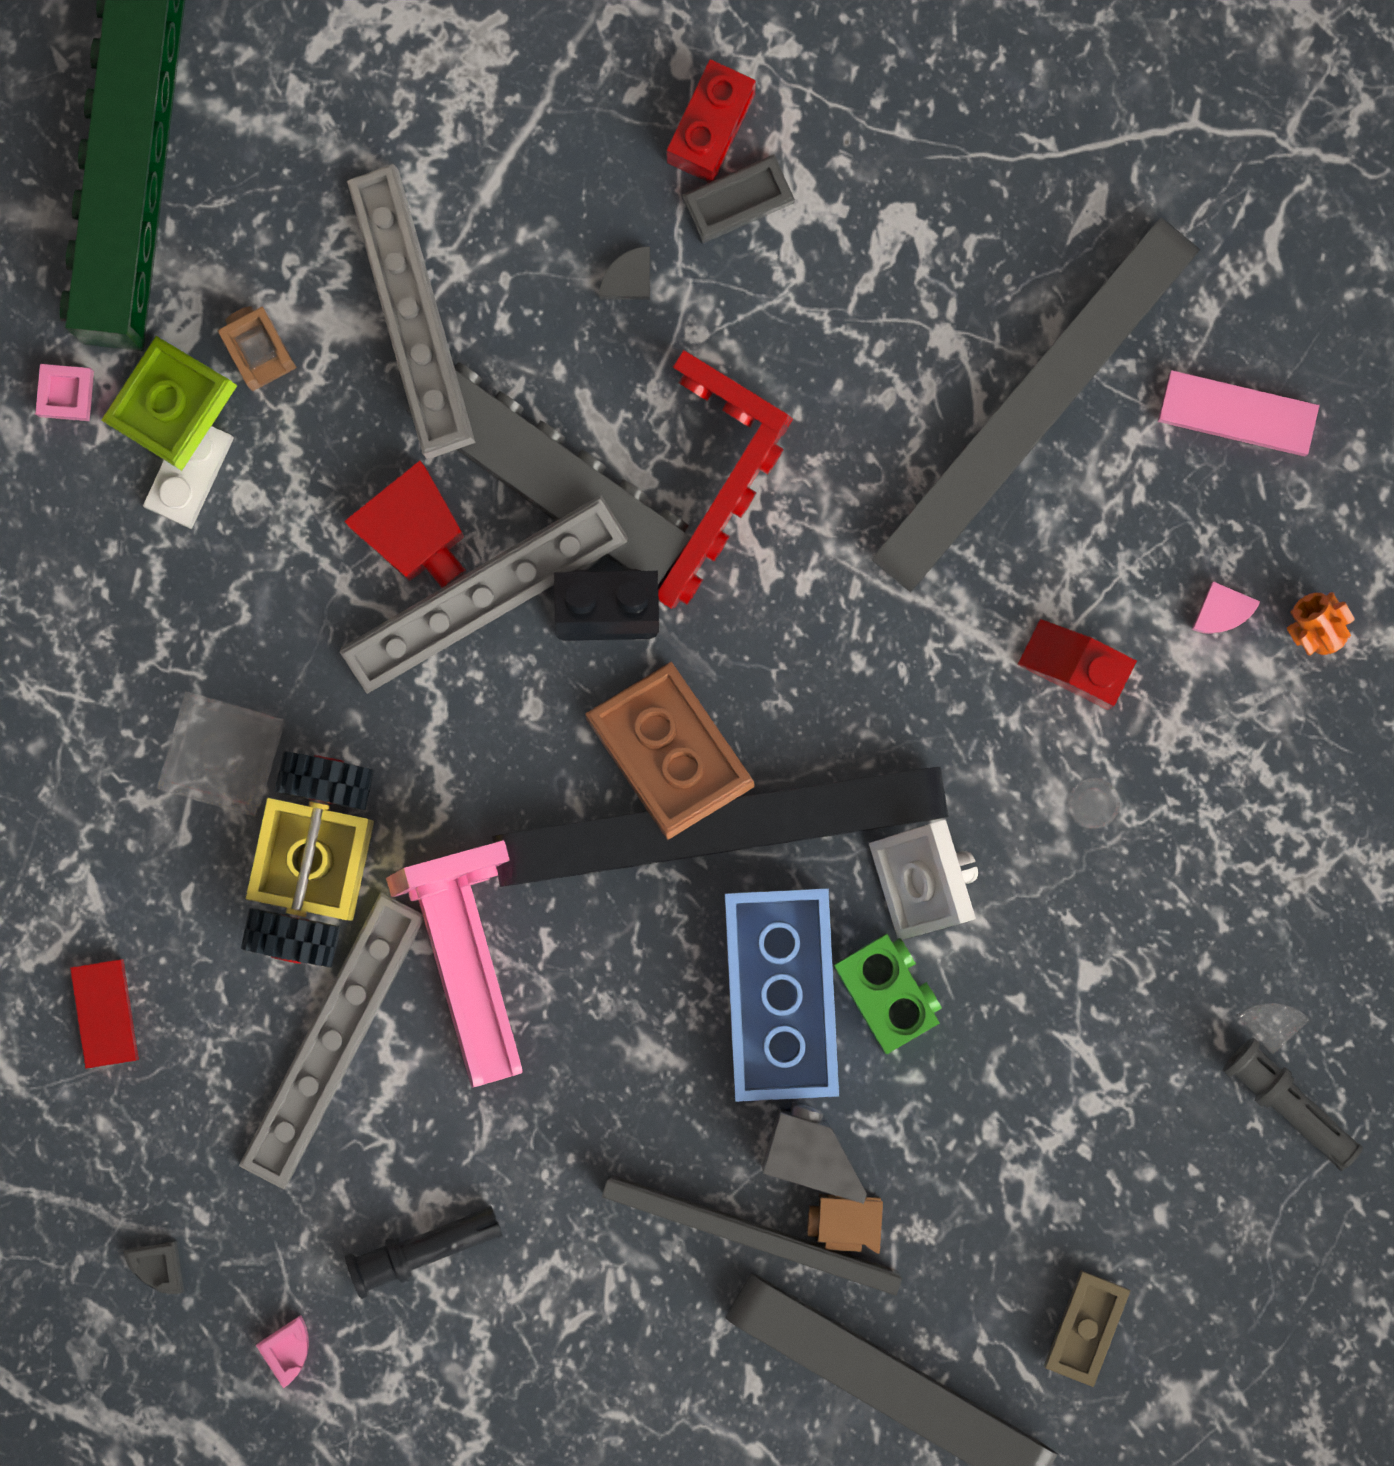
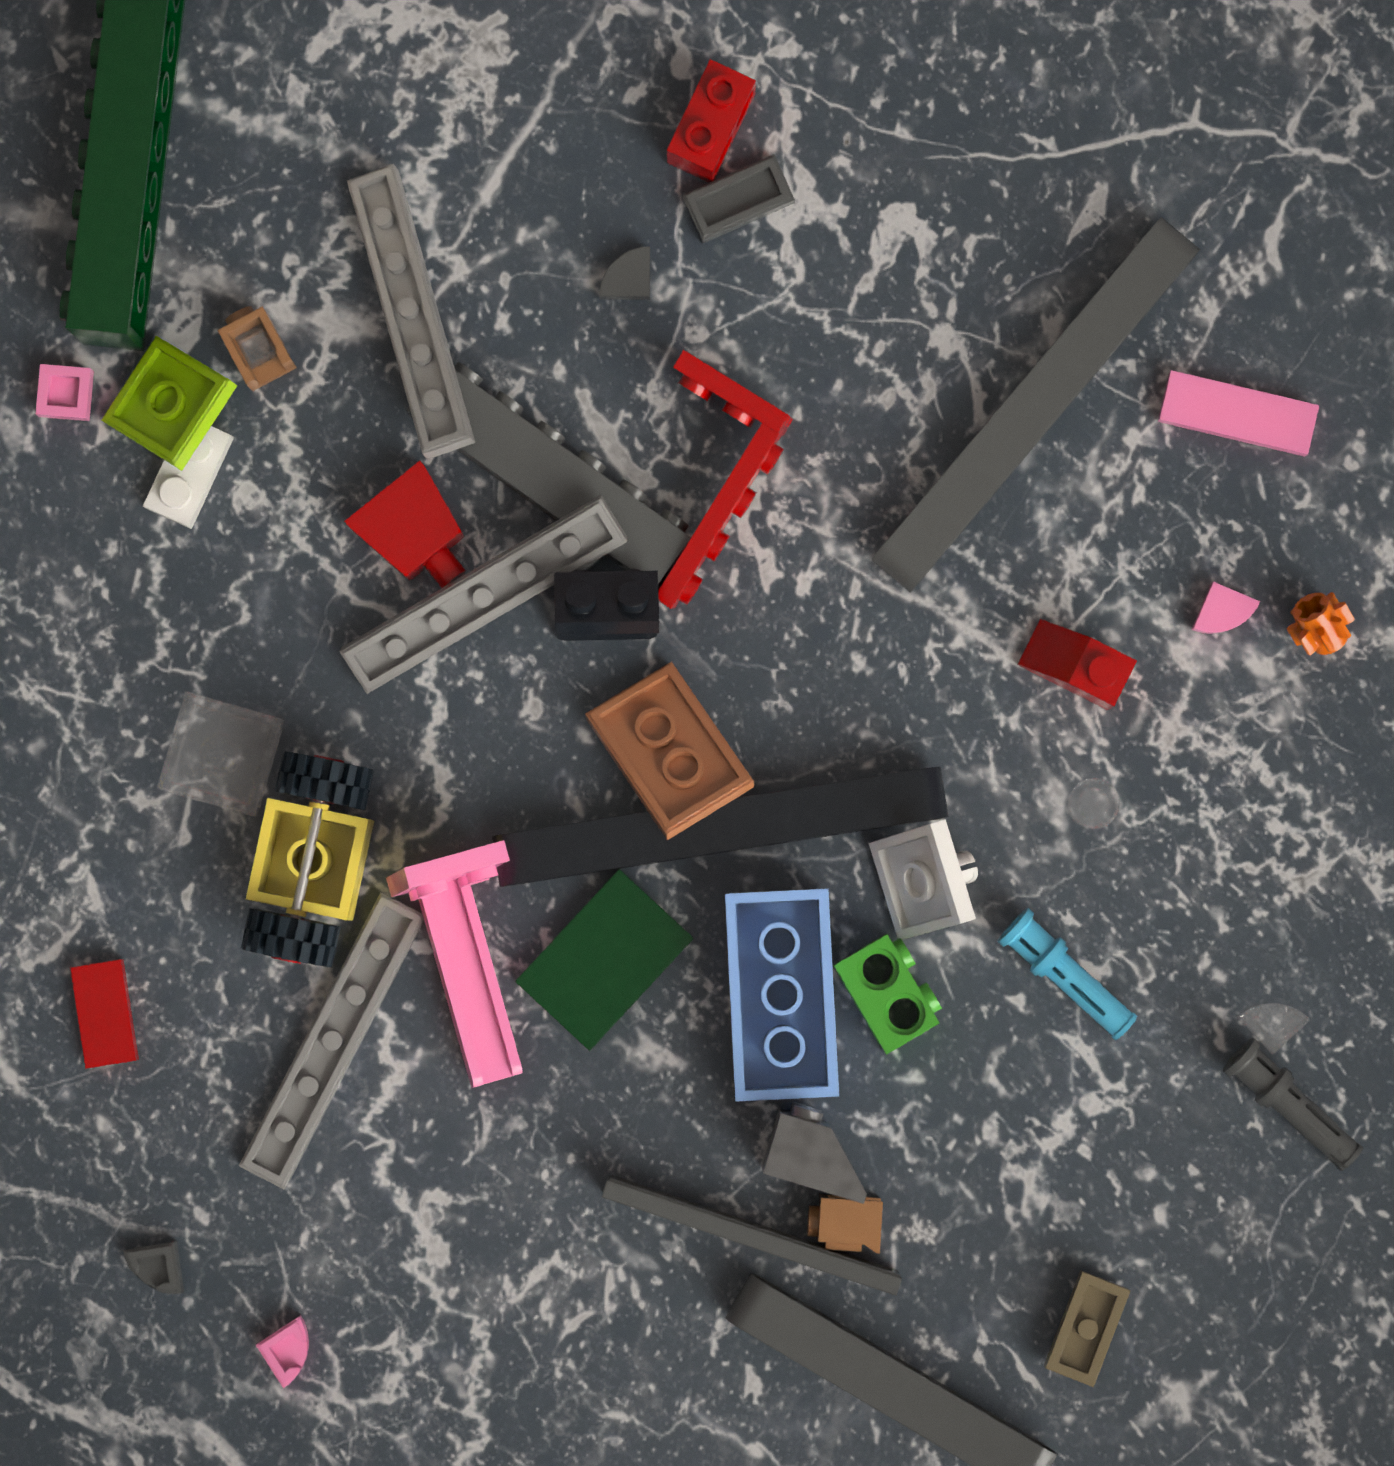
(399, 1258): black pin -> none
(604, 960): none -> dark green tile
(1050, 958): none -> medium azure pin

